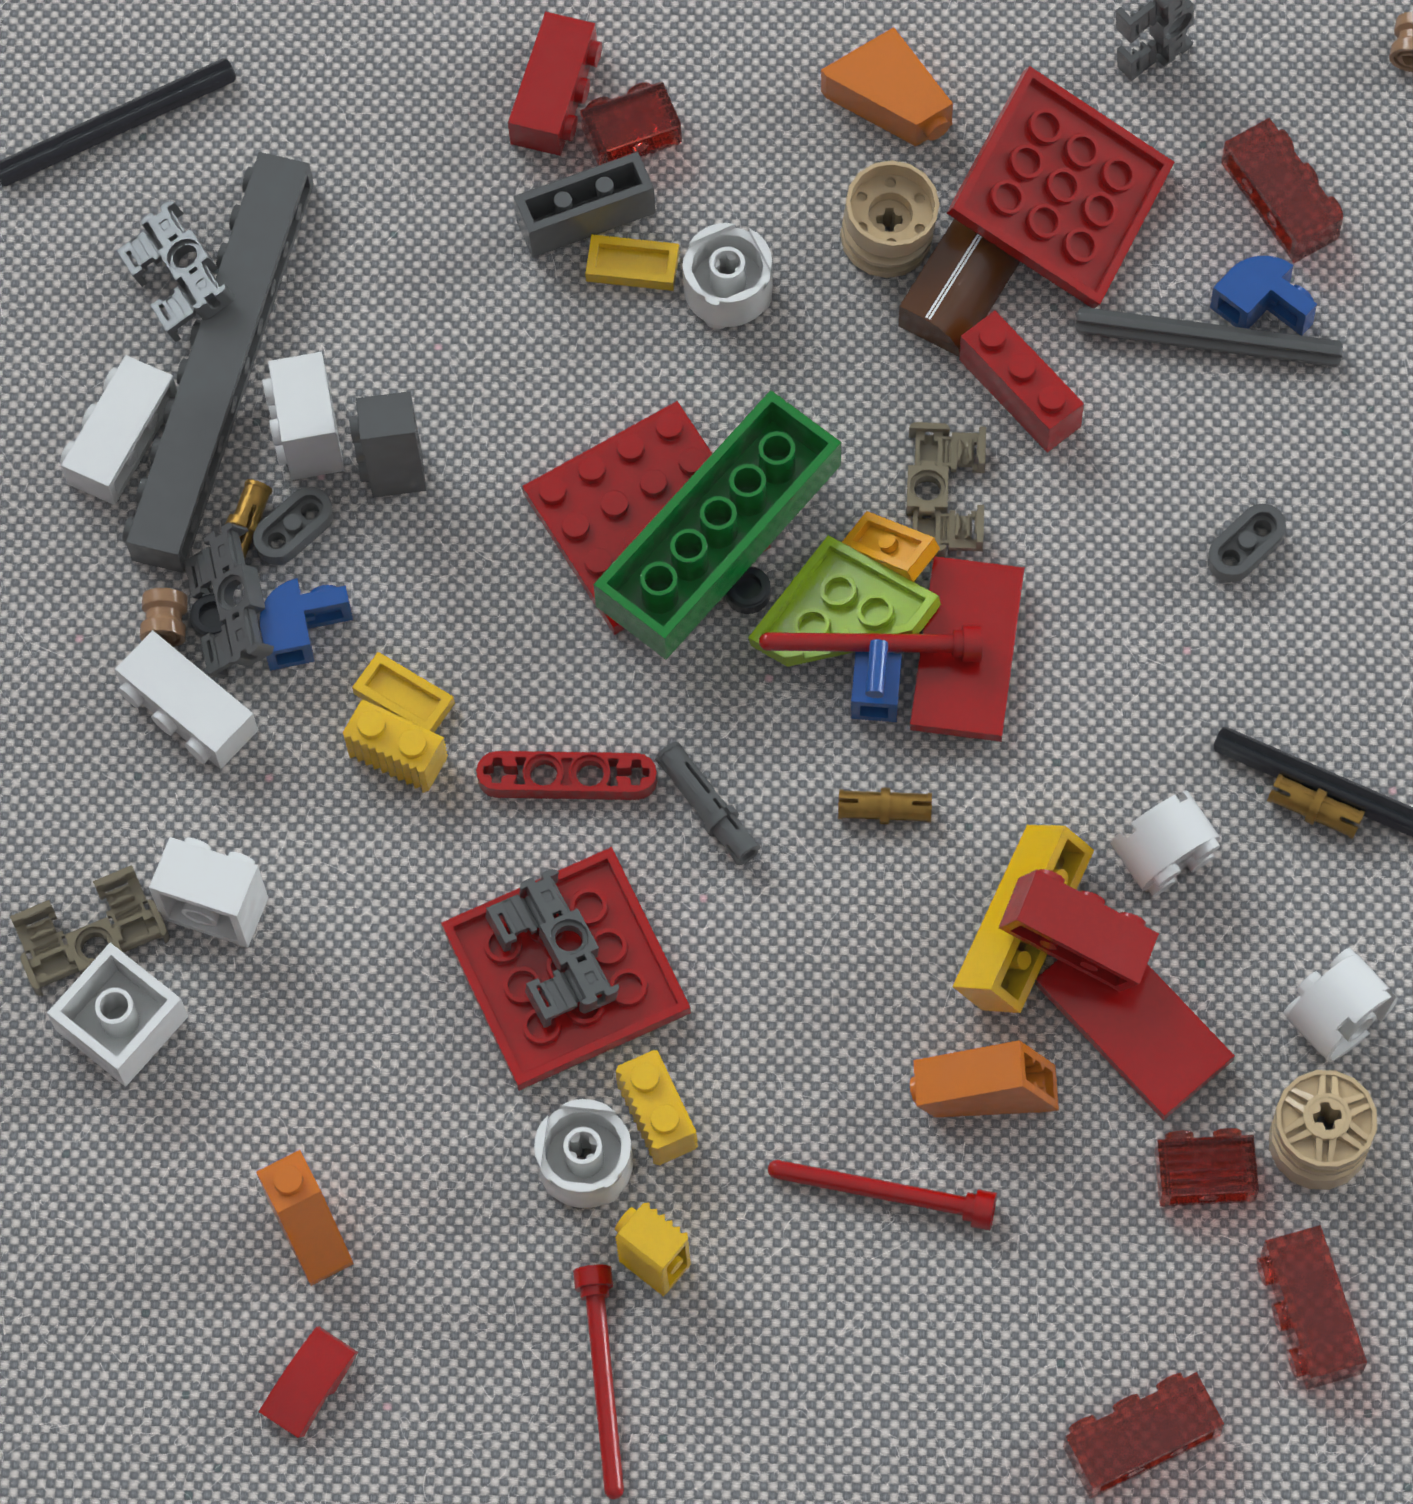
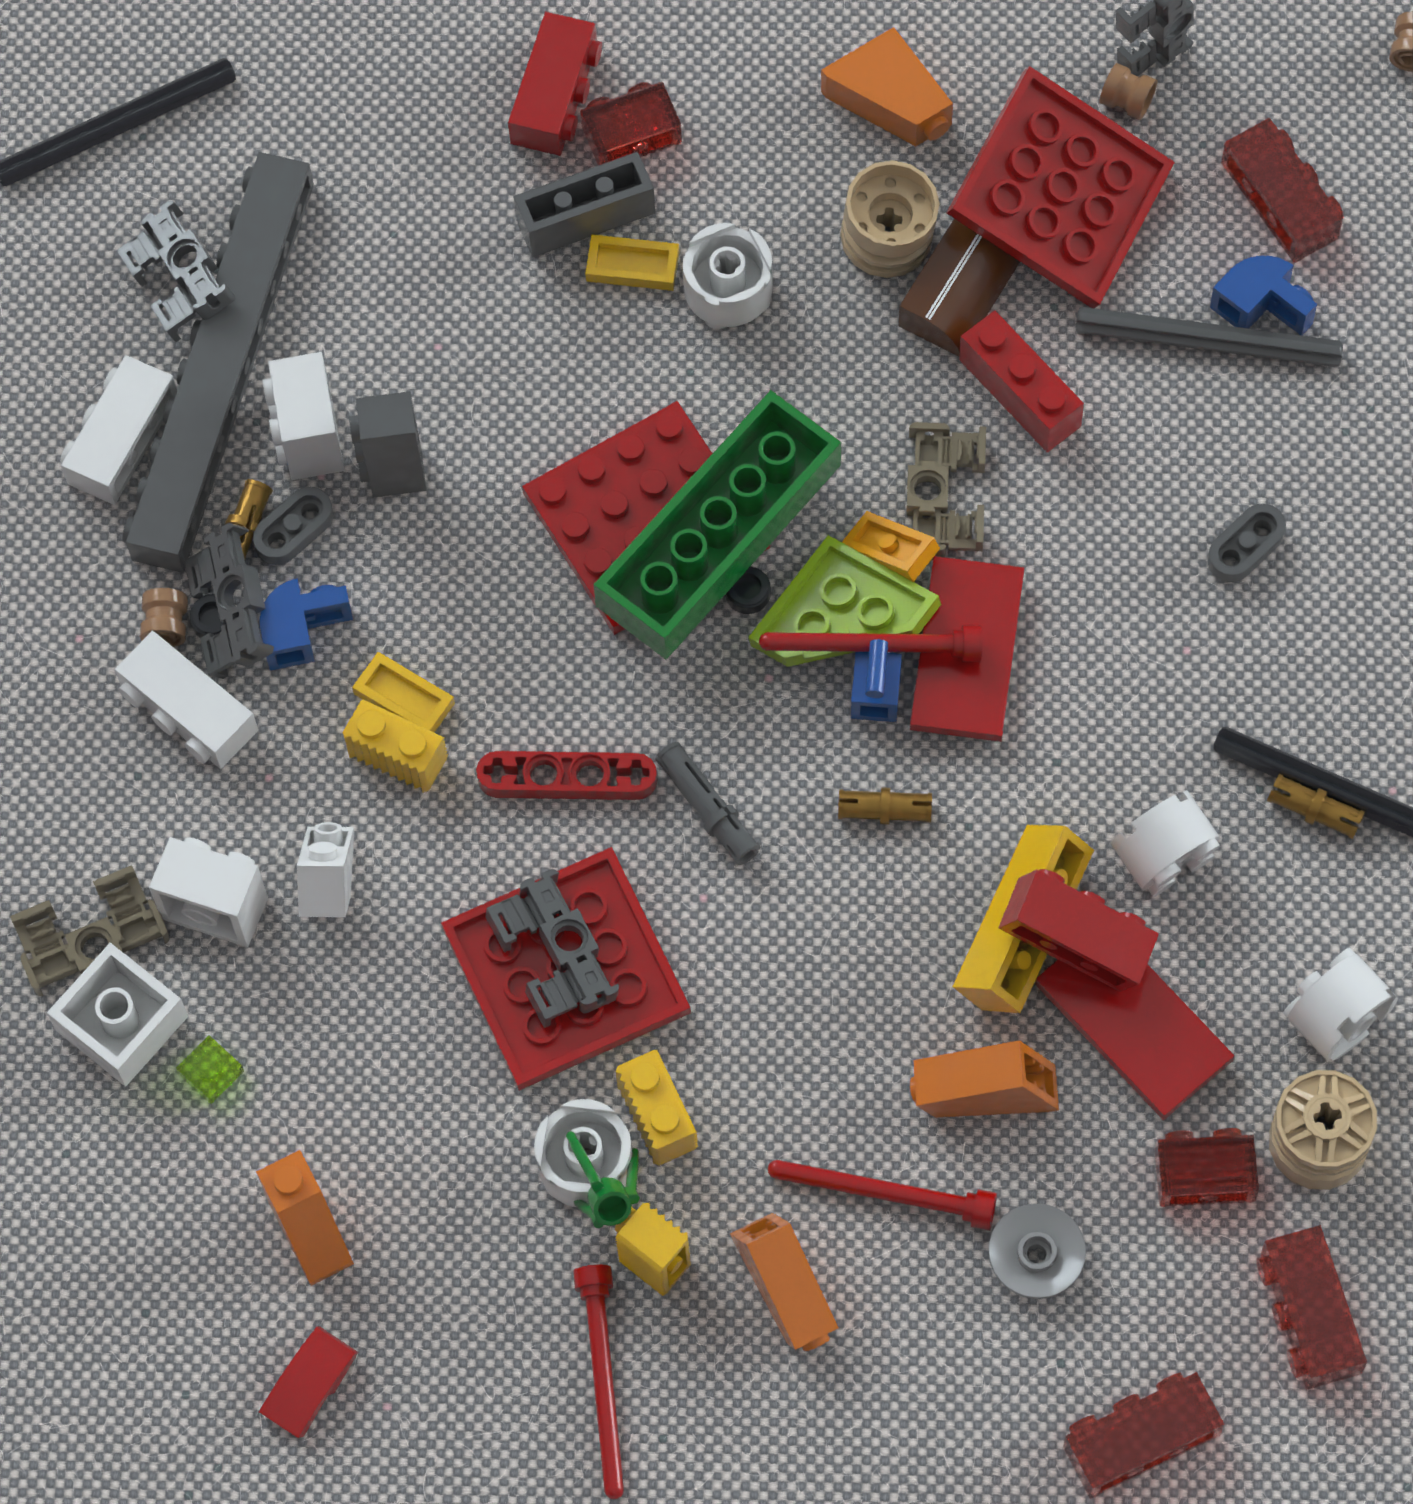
(209, 1069): none -> clear neon green plate
(325, 871): none -> white slope
(607, 1198): none -> green plant
(785, 1281): none -> orange slope
(1043, 1229): none -> light grey dish
(1128, 91): none -> medium nougat wheel

